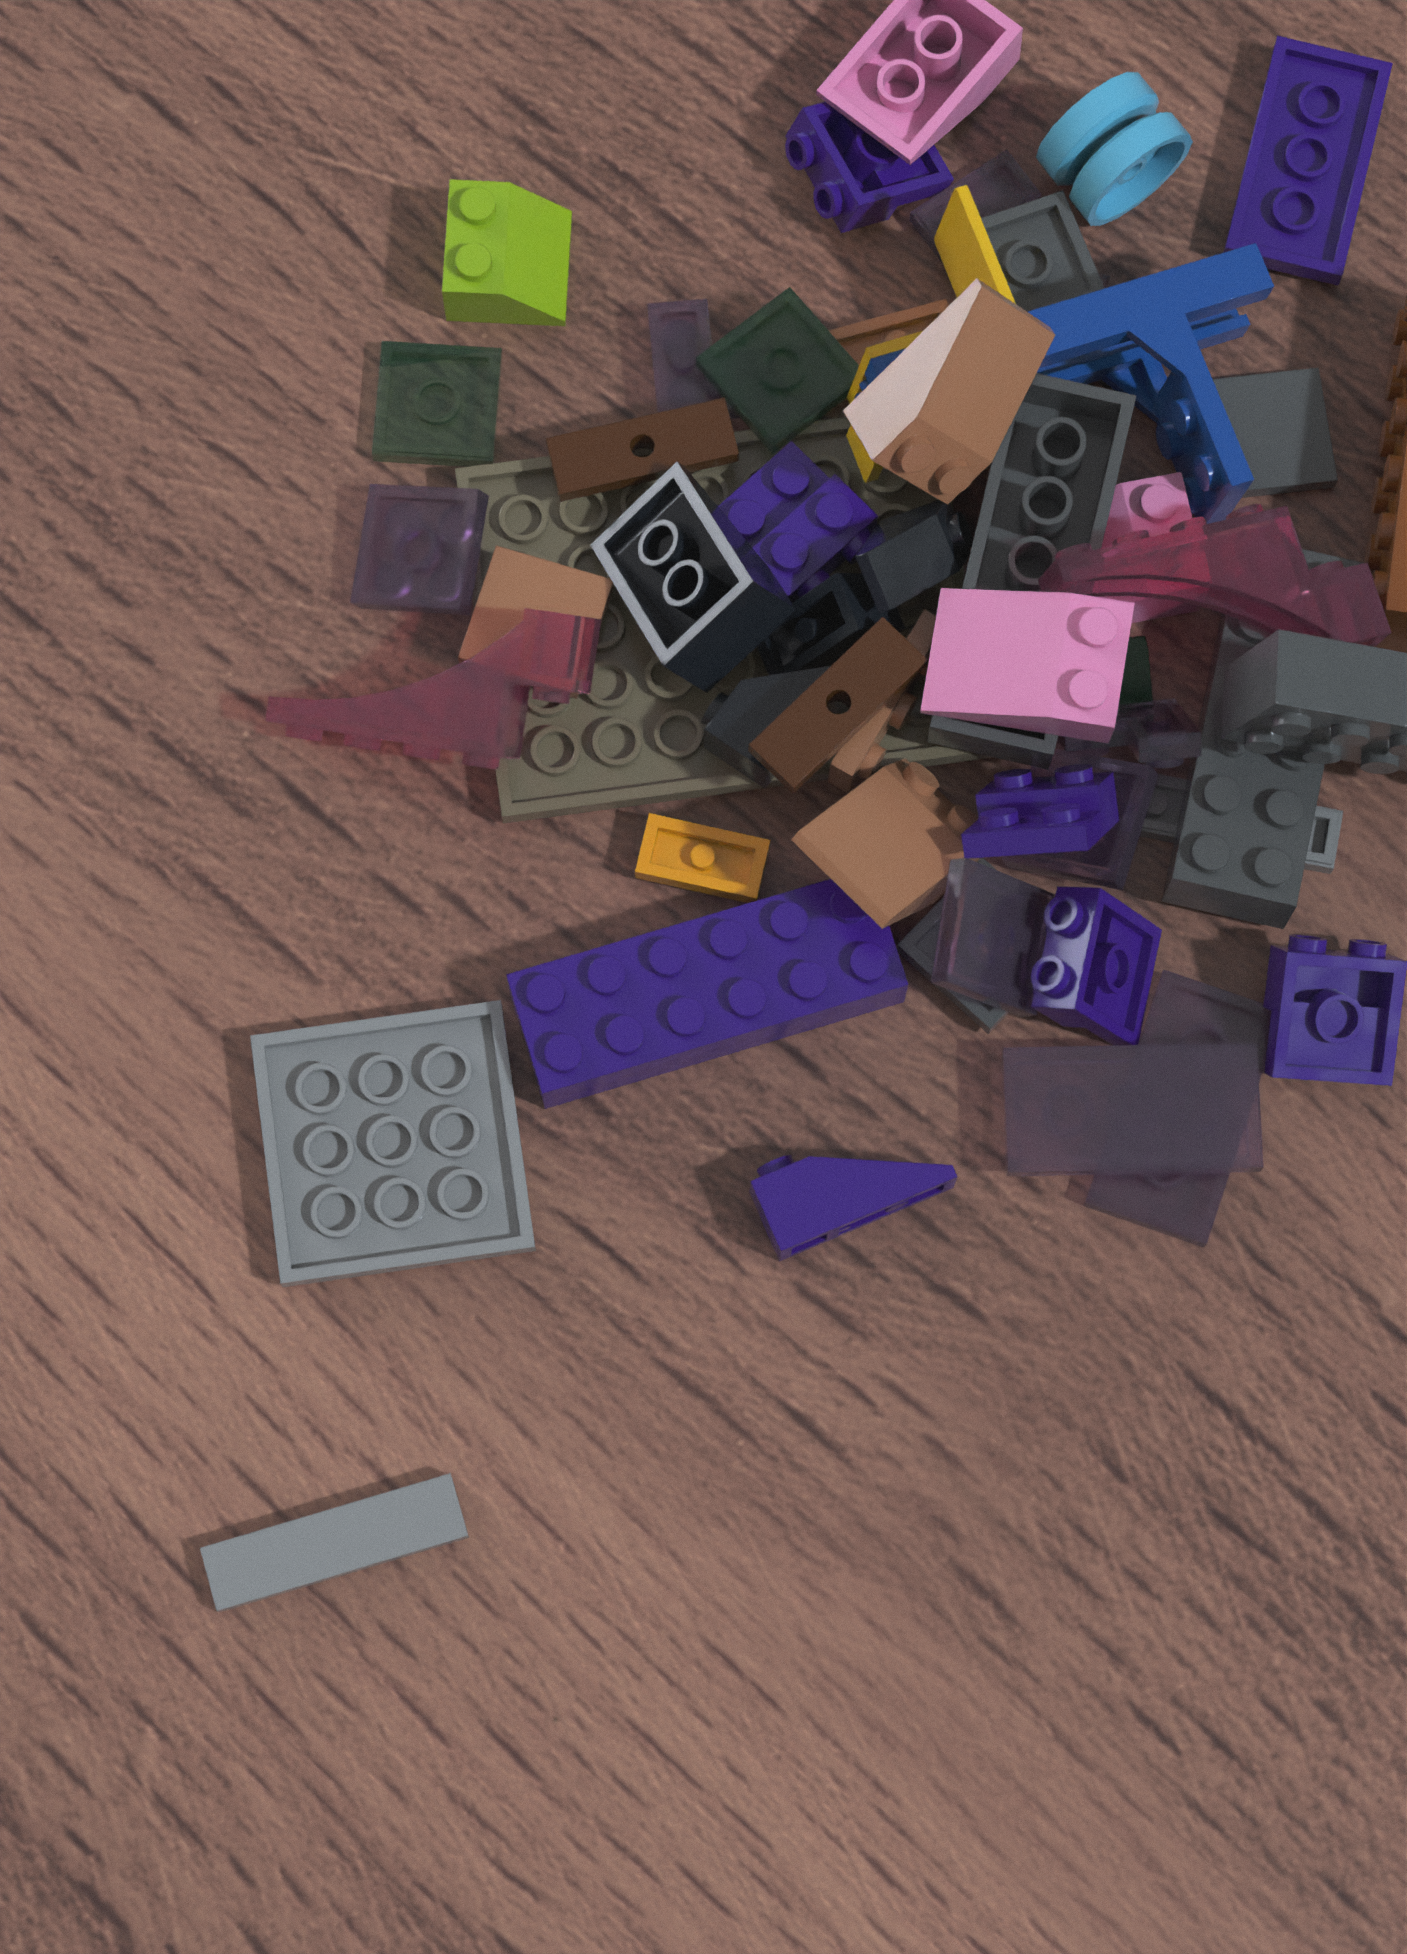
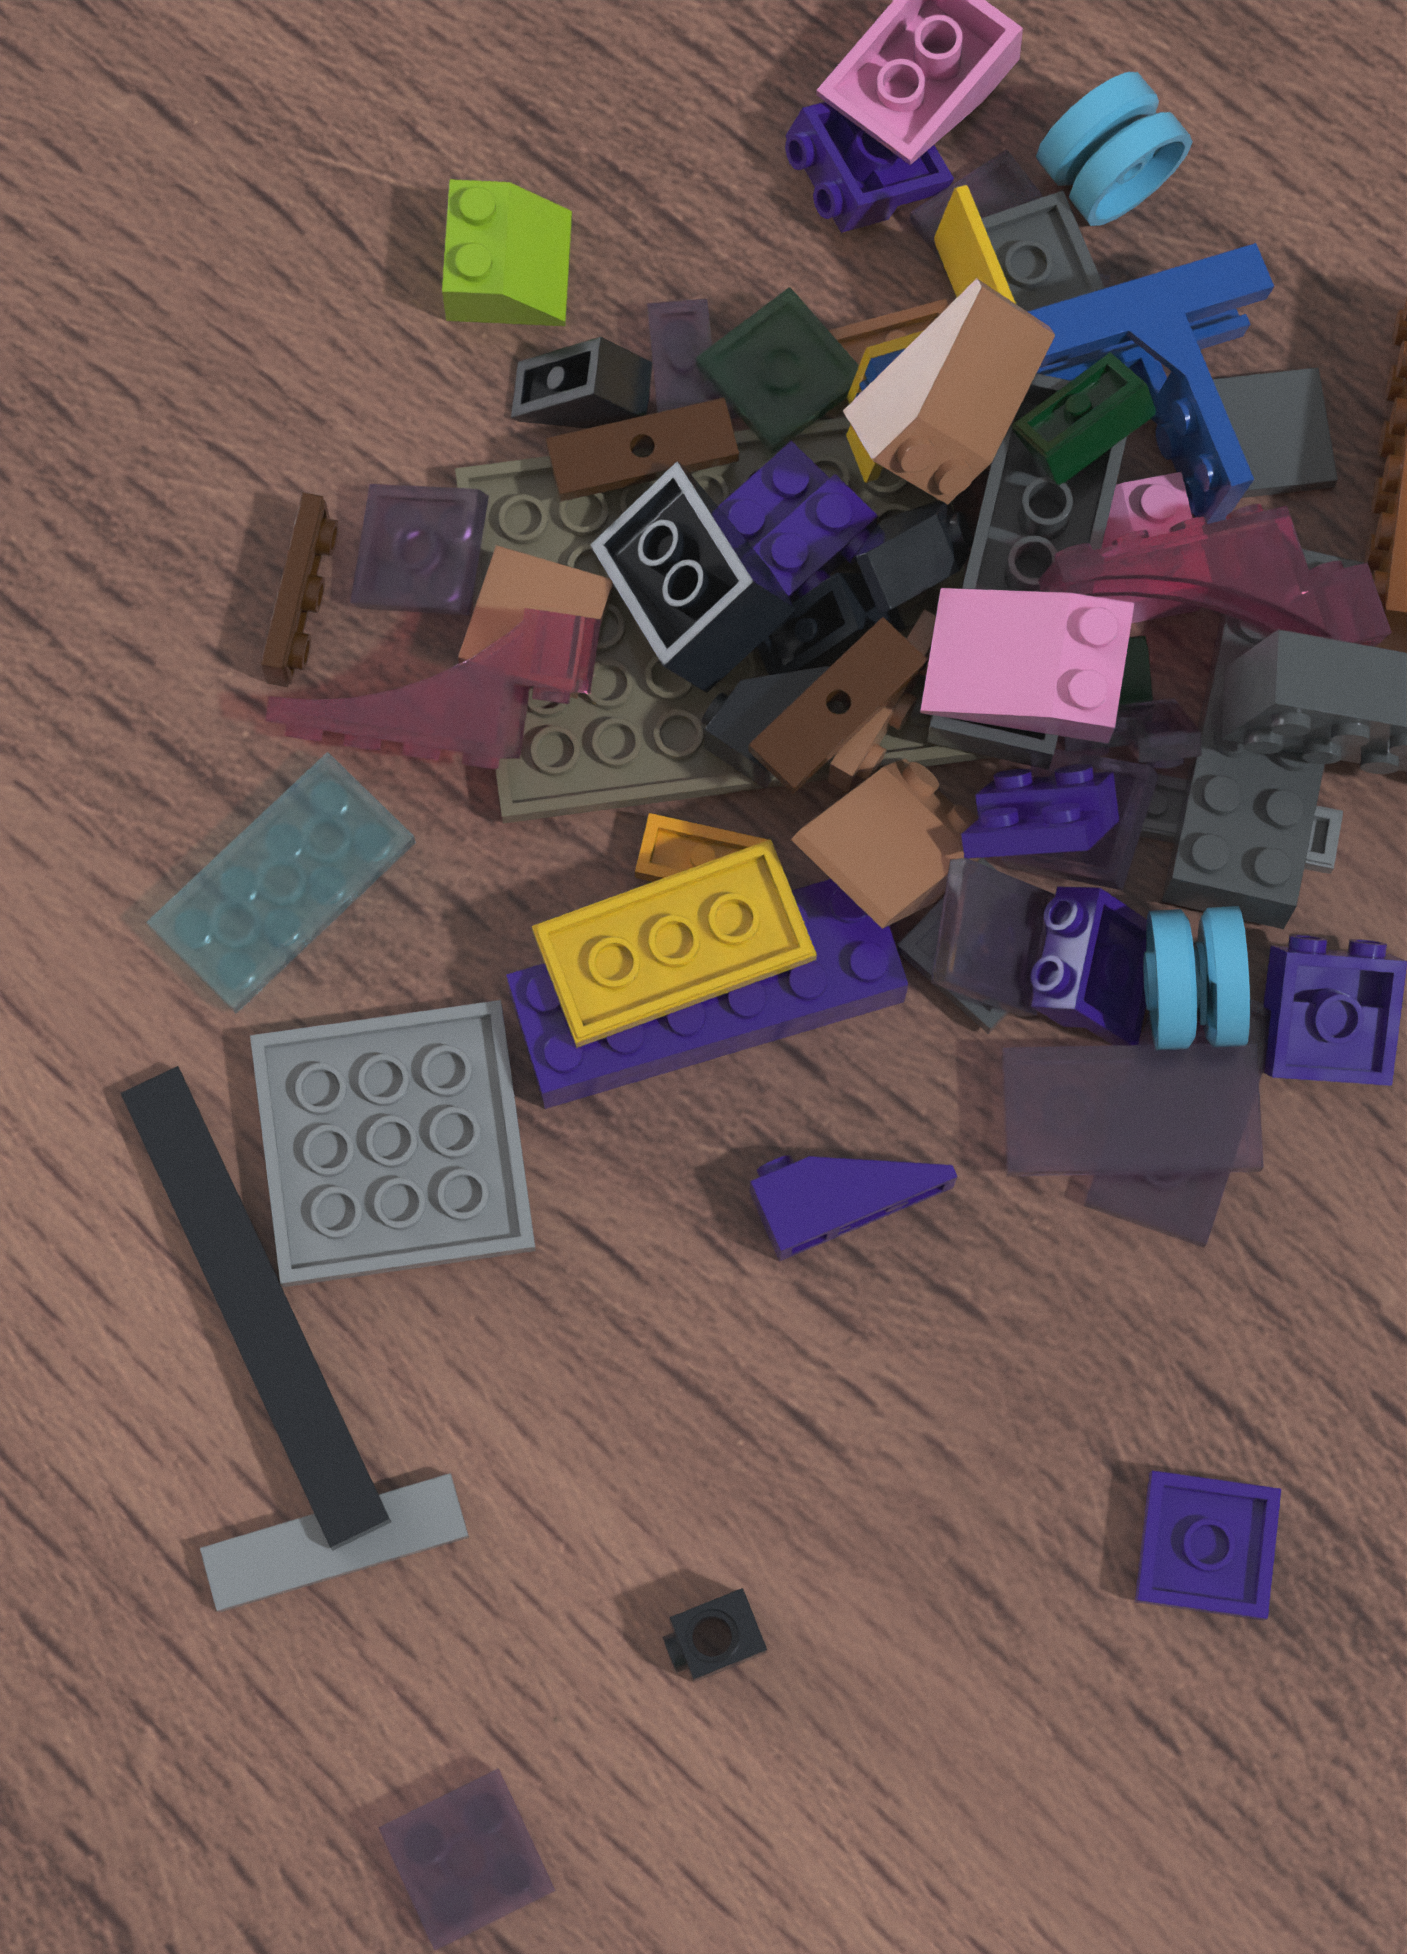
(256, 1309): none -> black tile
(281, 882): none -> clear light blue plate
(299, 591): none -> reddish brown tile
(437, 404): clear green tile -> none
(467, 1859): none -> clear purple plate
(582, 386): none -> black slope
(674, 943): none -> yellow tile
(736, 1615): none -> black brick
(1085, 418): none -> dark green slope
(1197, 978): none -> medium azure wheel
(1208, 1545): none -> dark purple plate
(1309, 158): dark purple plate -> none

